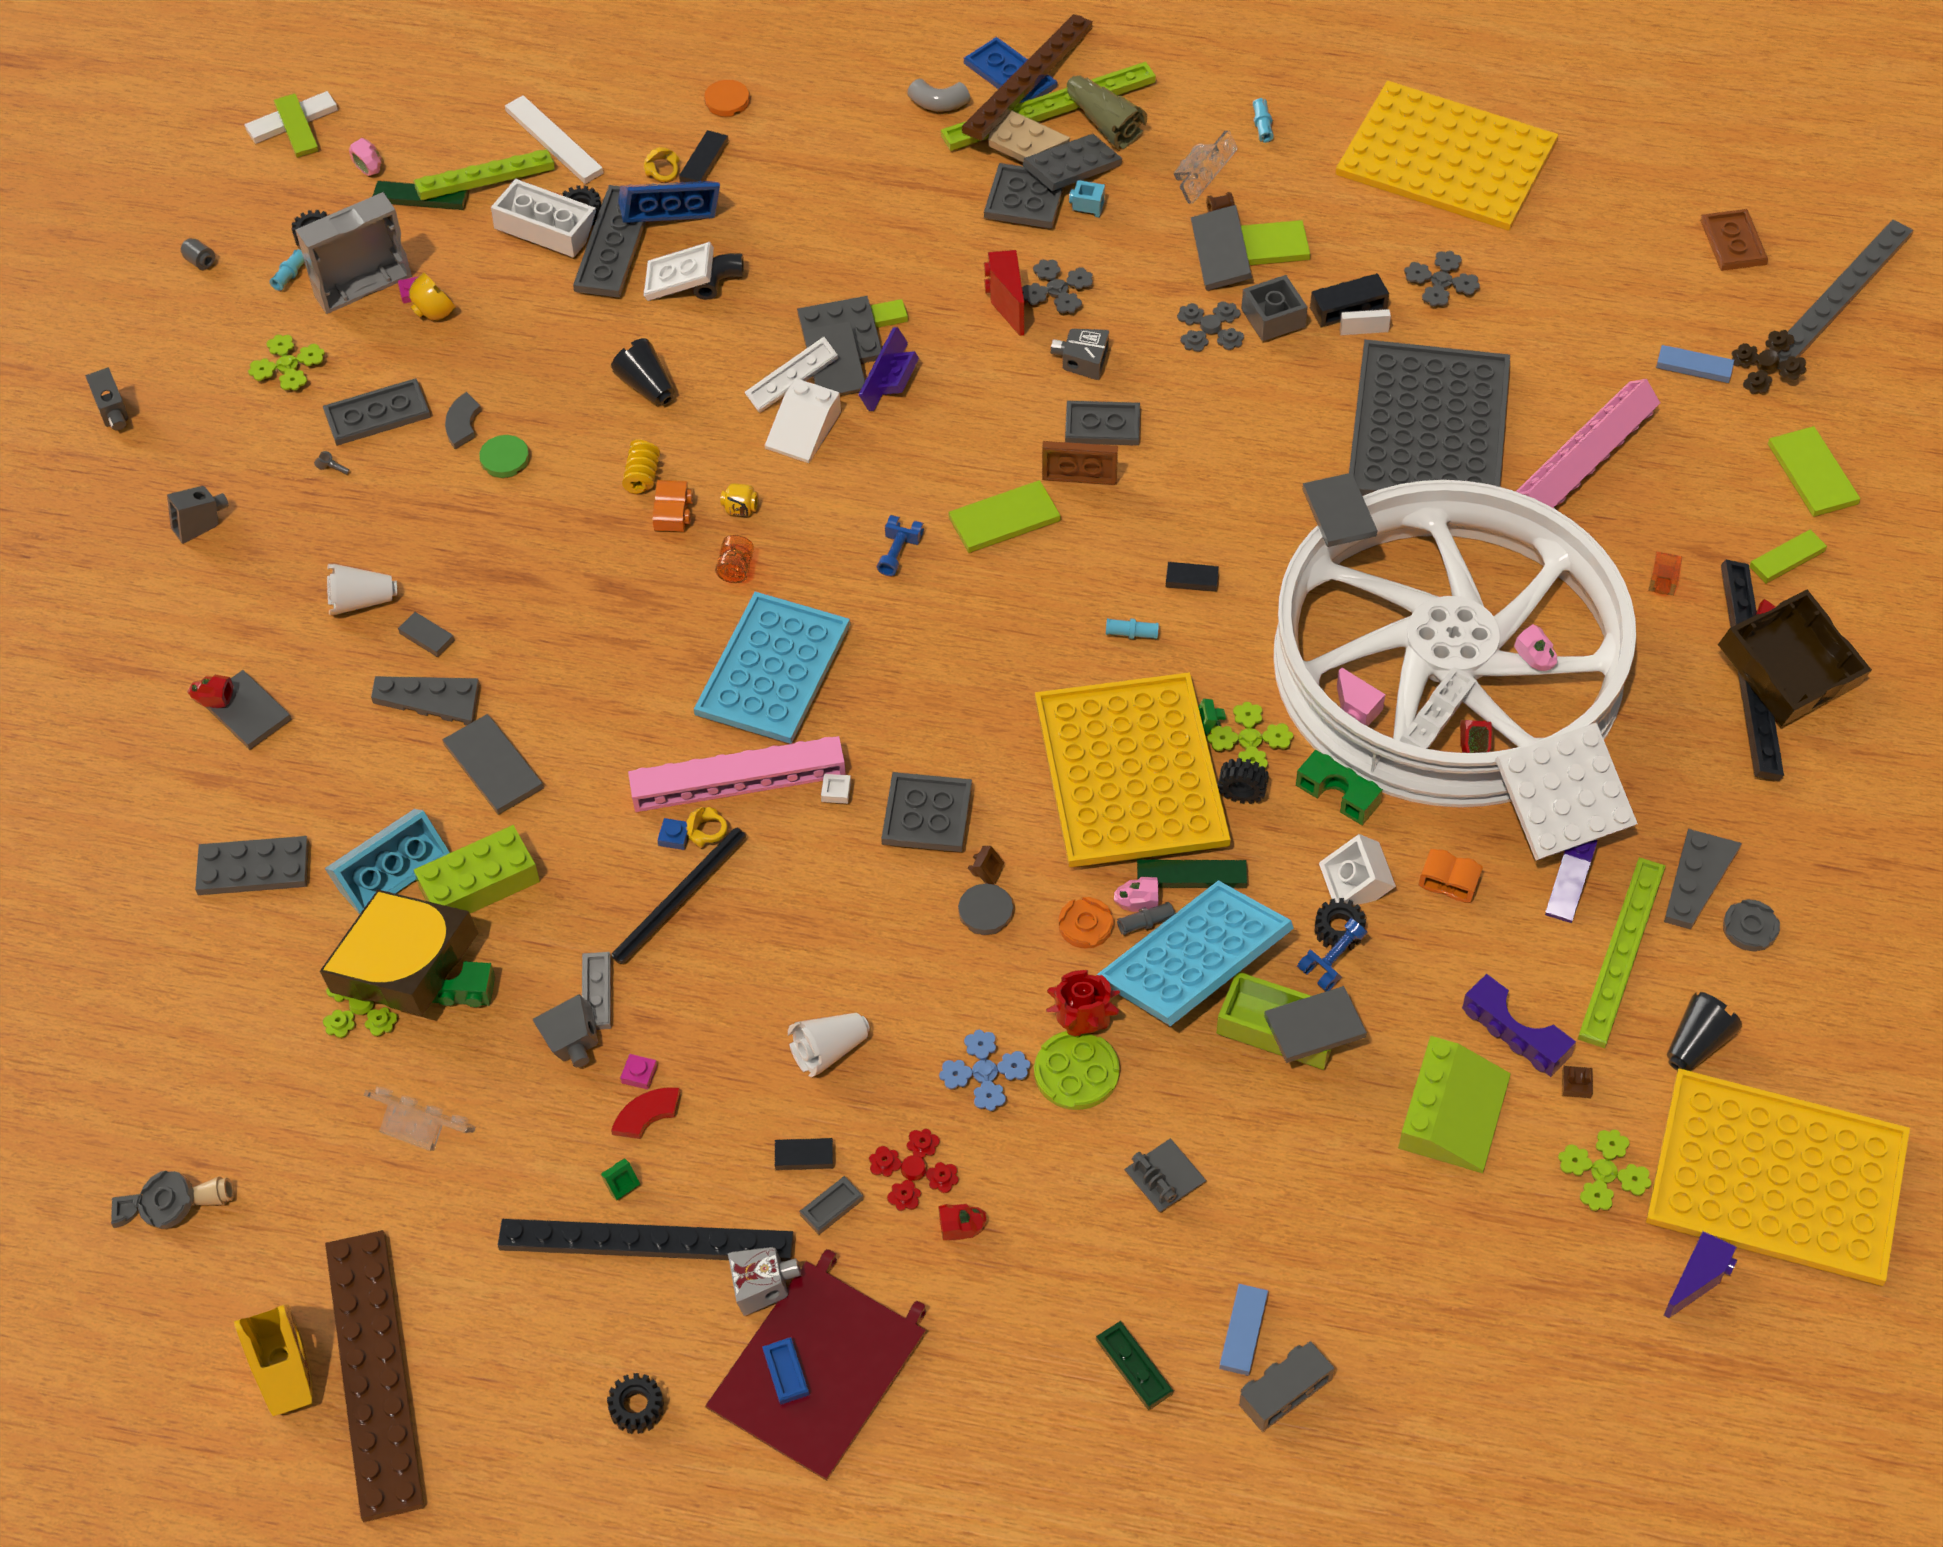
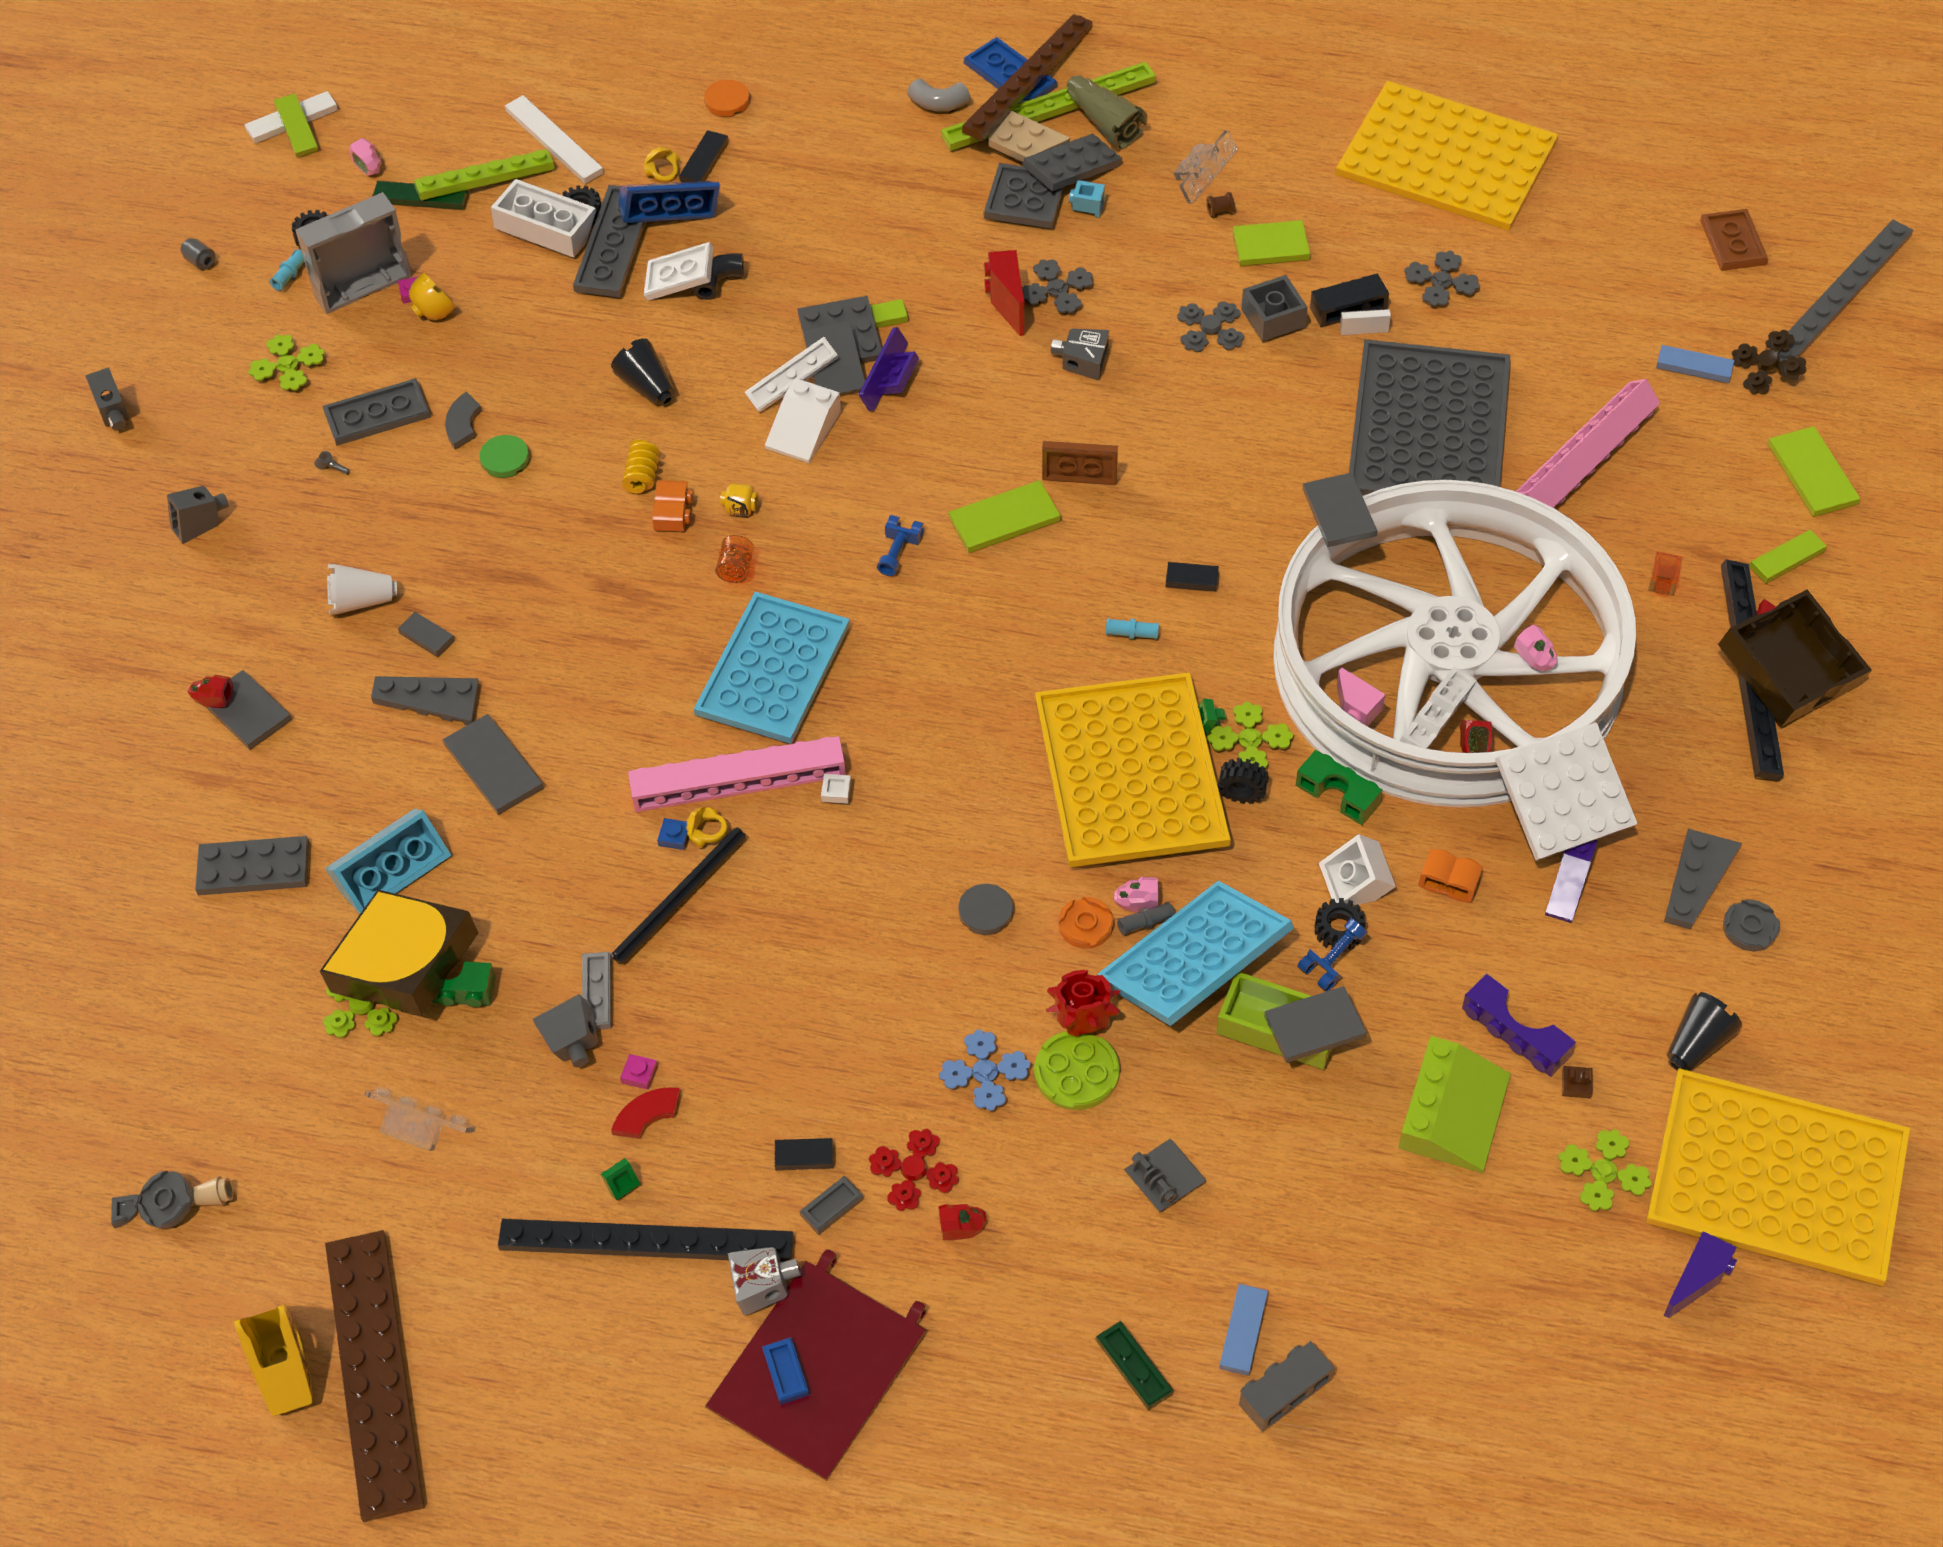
(479, 872): lime piece -> none
(628, 1388): black tyre -> none
(826, 1040): white cone -> none
(927, 812): dark grey plate -> none
(987, 865): reddish brown tile -> none
(1102, 422): dark grey tile -> none
(1194, 872): dark green tile -> none
(1221, 247): dark grey tile -> none
(1263, 120): medium azure pin -> none
(1621, 953): lime tile -> none

